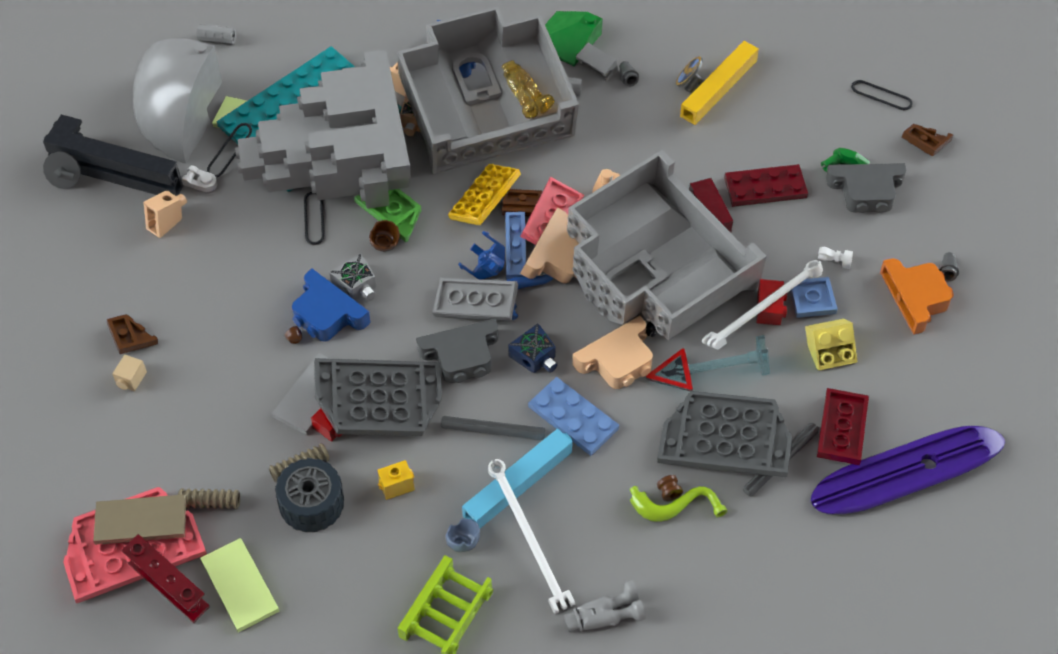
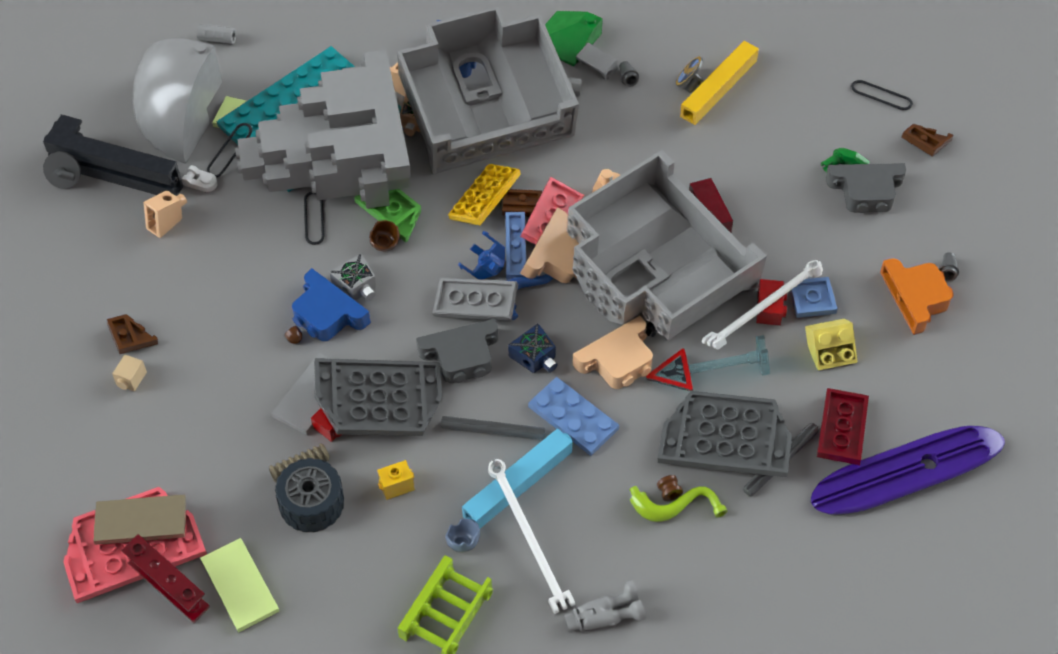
(211, 498): dark tan piece -> none
(521, 81): clear yellow piece -> none
(765, 185): dark red plate -> none
(827, 254): white piece -> none

